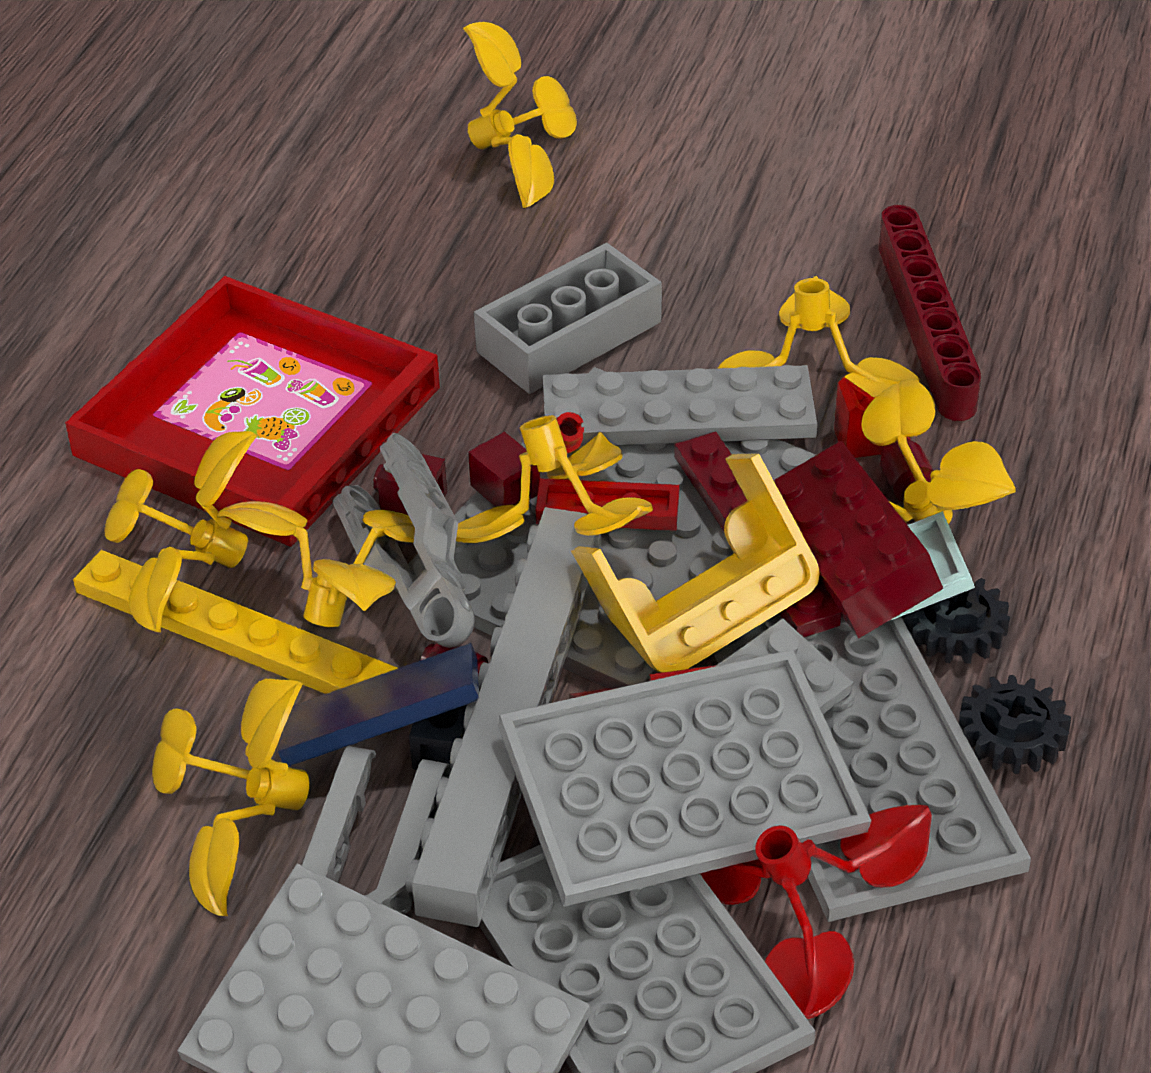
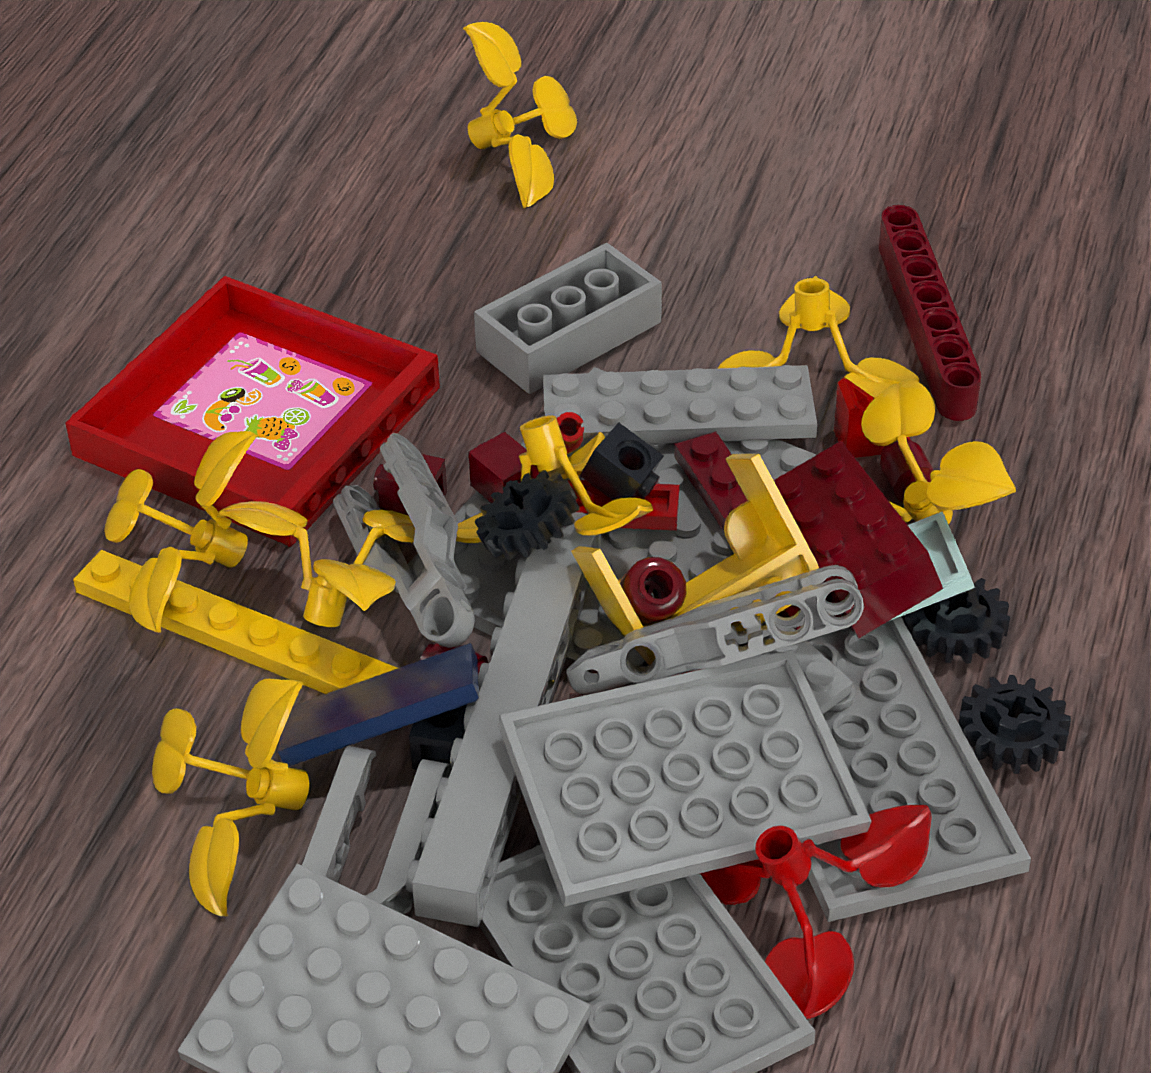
(527, 515): none -> black gear
(623, 465): none -> black brick
(663, 581): none -> dark red head
(708, 640): none -> light grey piece

